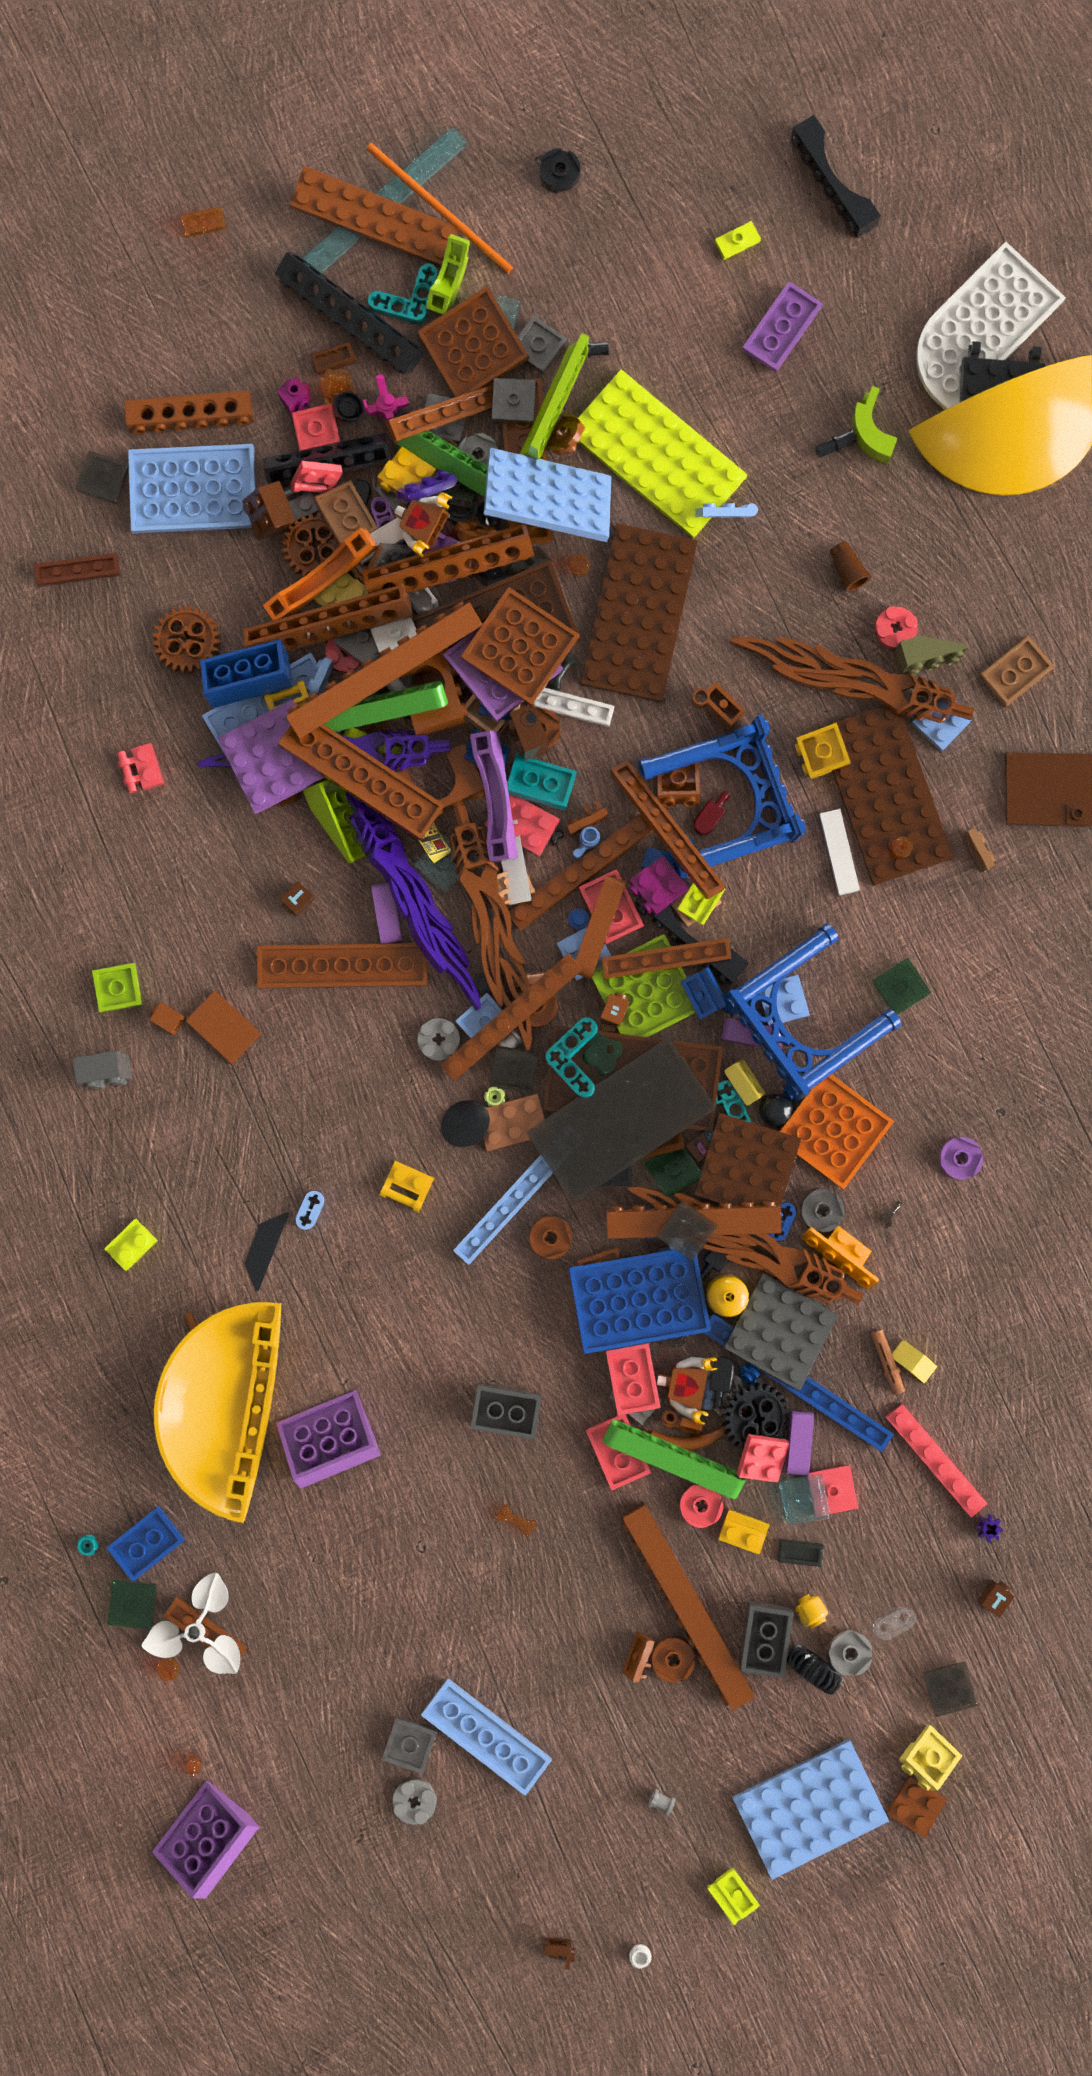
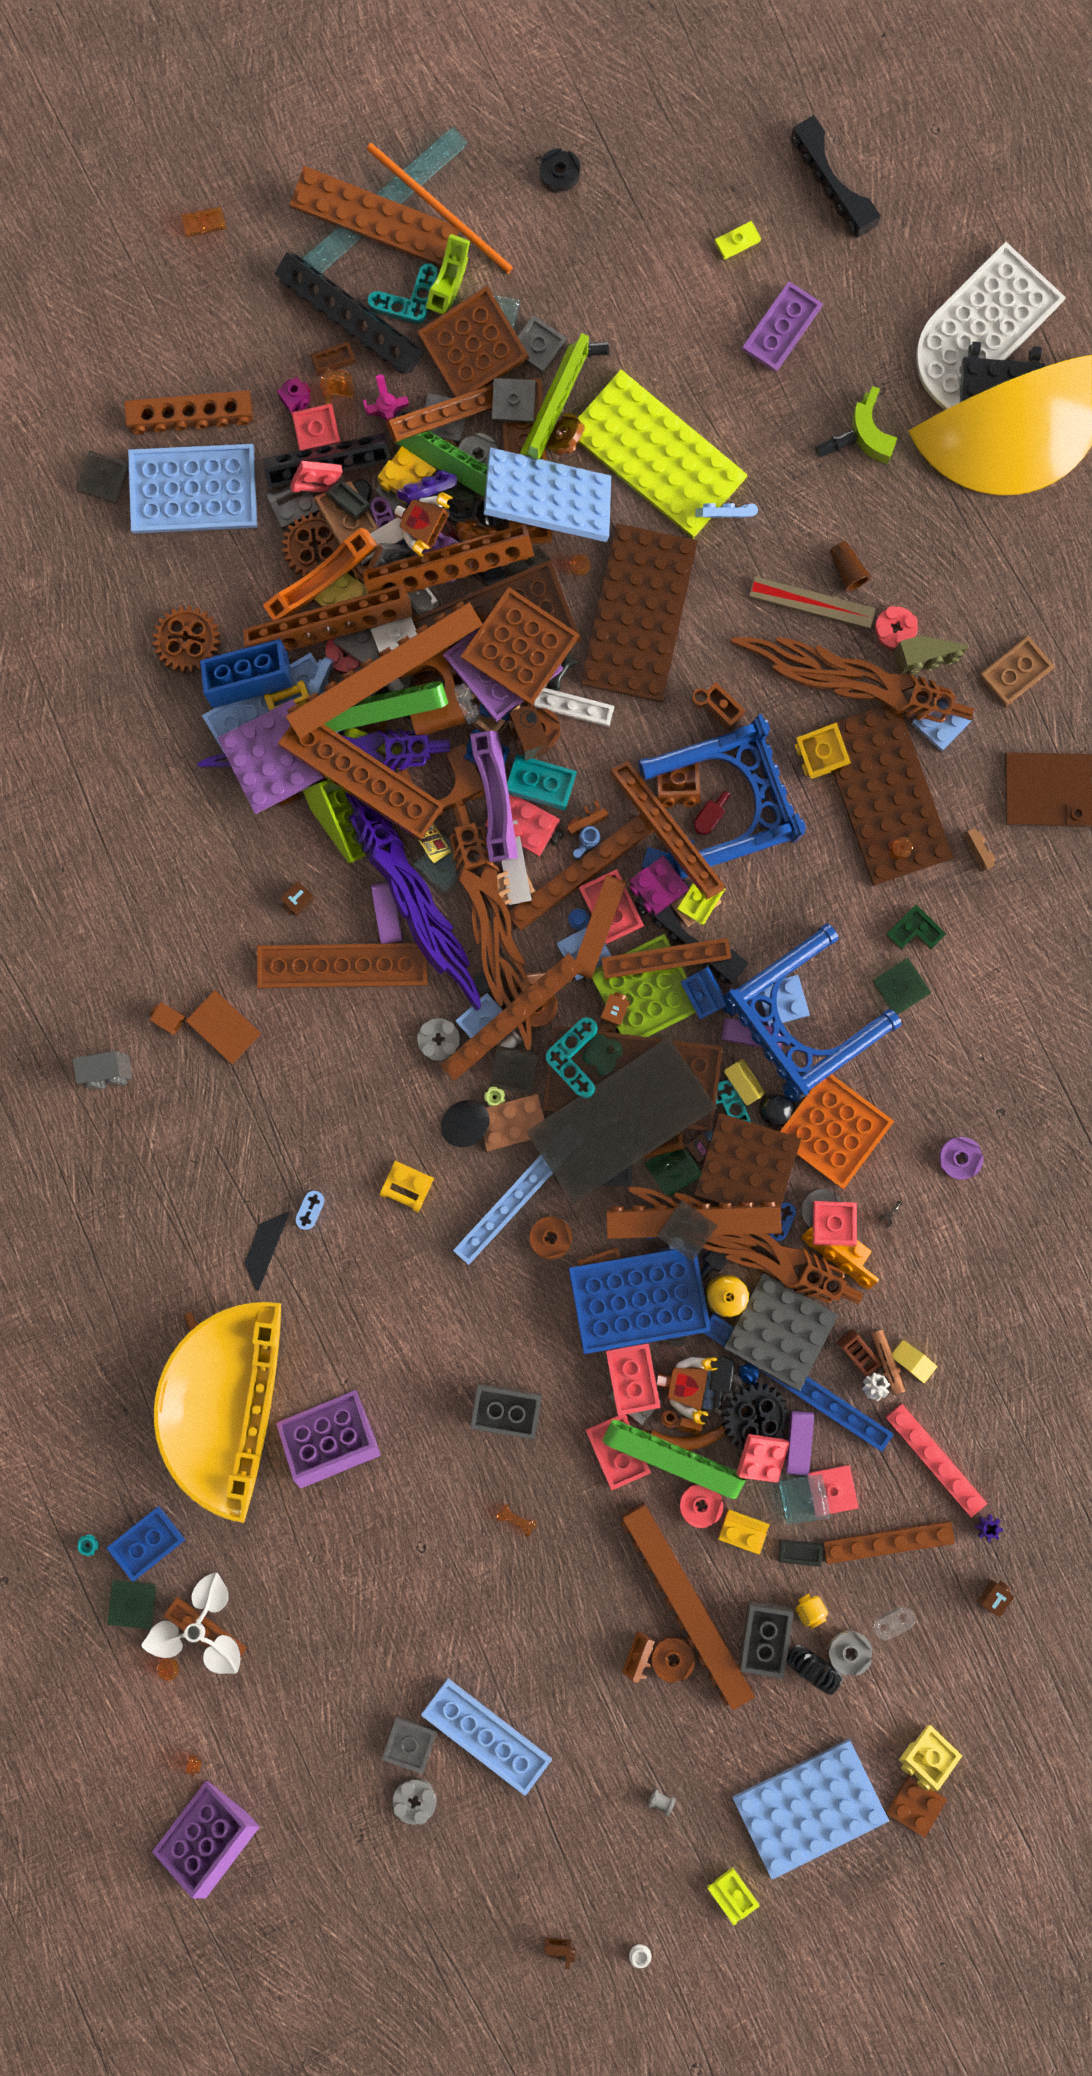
(77, 569): copper plate -> none
(117, 987): lime plate -> none
(131, 1244): neon yellow plate -> none
(147, 767): coral plate -> none
(268, 510): reddish brown brick -> none
(347, 407): black hair -> none
(348, 500): none -> pearl dark grey tile
(464, 697): none -> clear plate
(812, 603): none -> dark tan tile
(834, 1223): none -> coral plate
(839, 852): white tile -> none
(849, 1343): none -> copper slope
(876, 1386): none -> white gear
(888, 1542): none -> dark orange plate
(916, 923): none -> dark green plate
(950, 1689): clear smoke plate -> none

